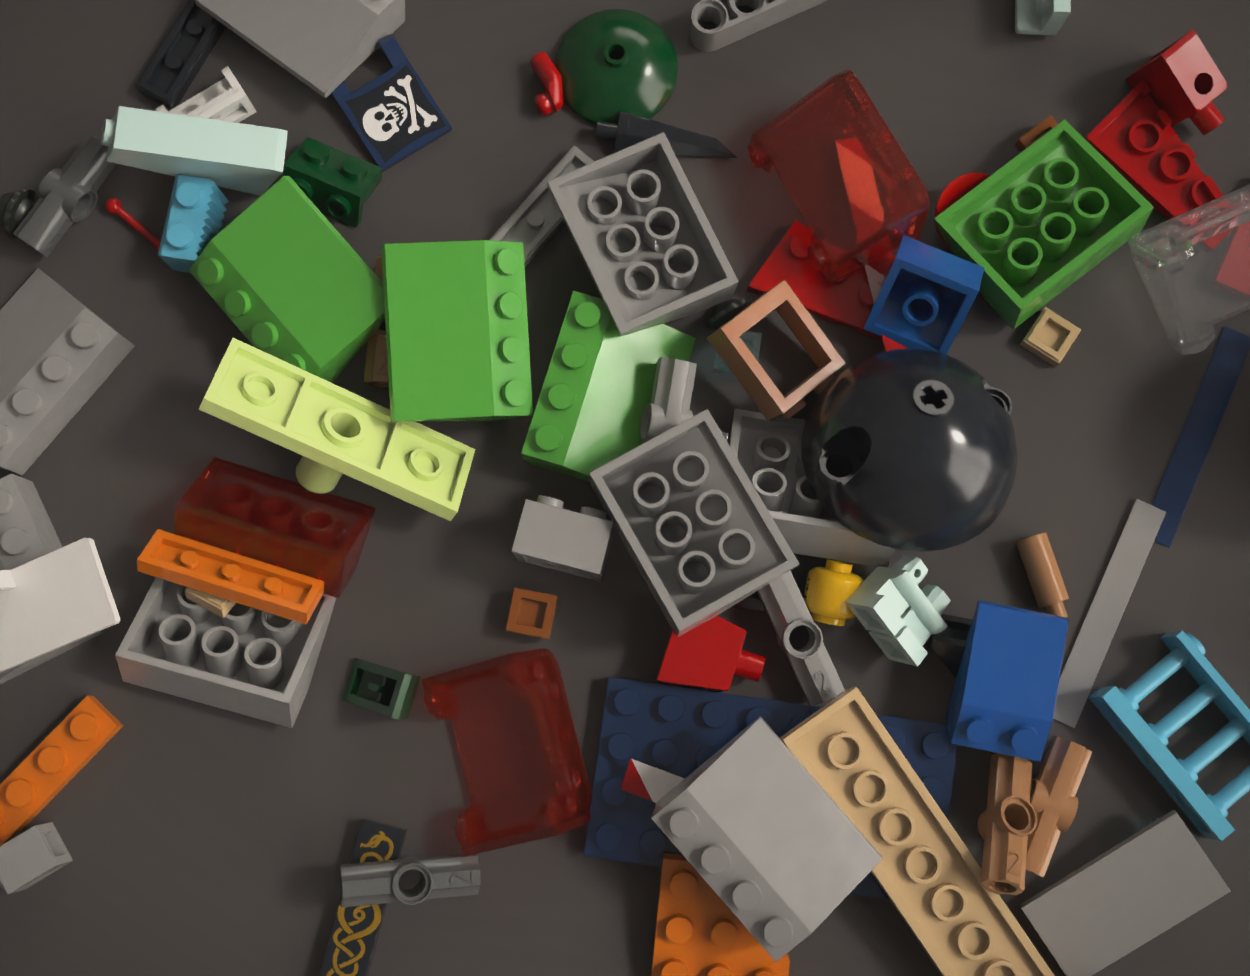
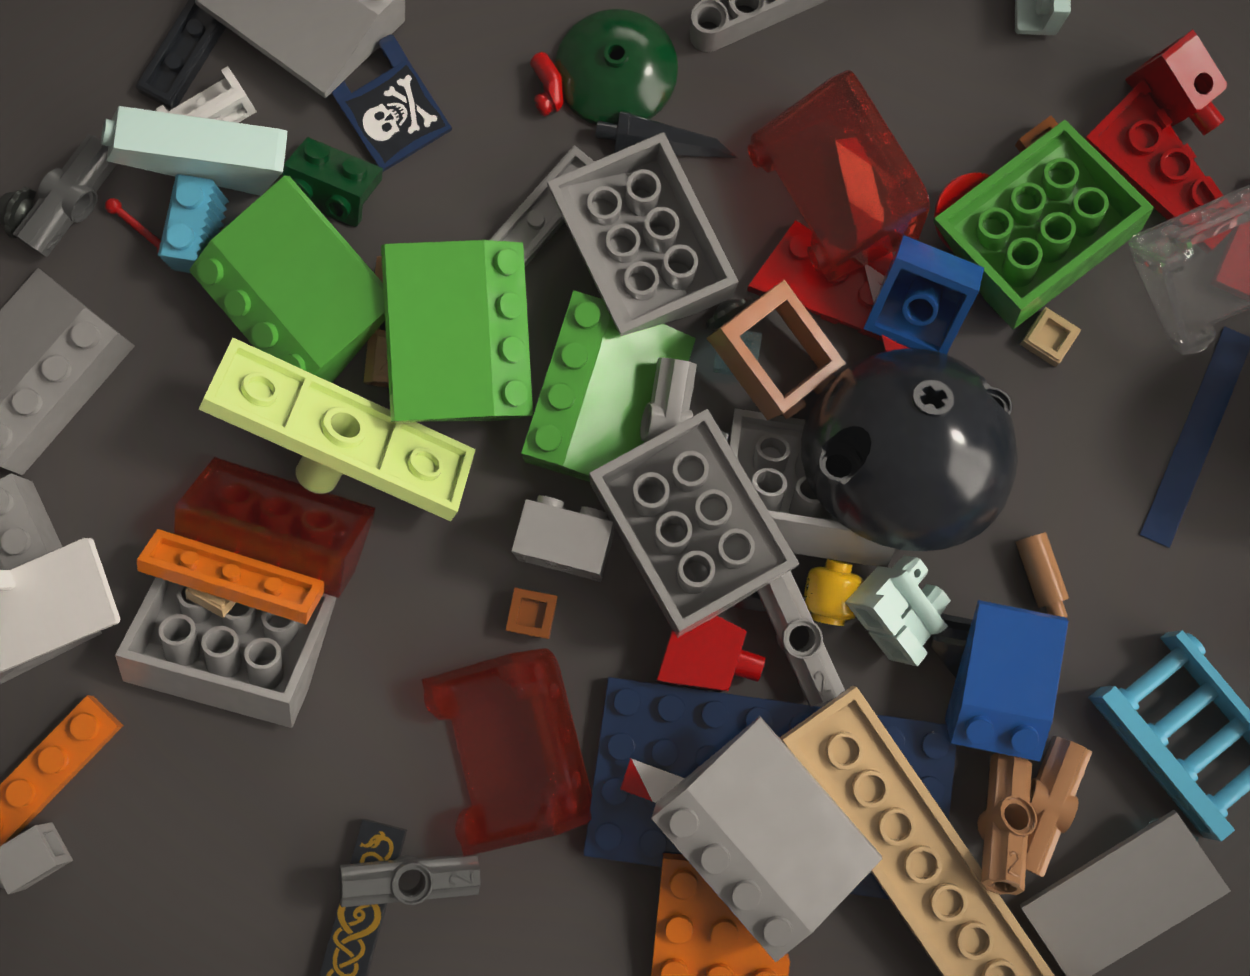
(381, 689): dark green slope -> none
(1106, 611): light grey sticker -> none

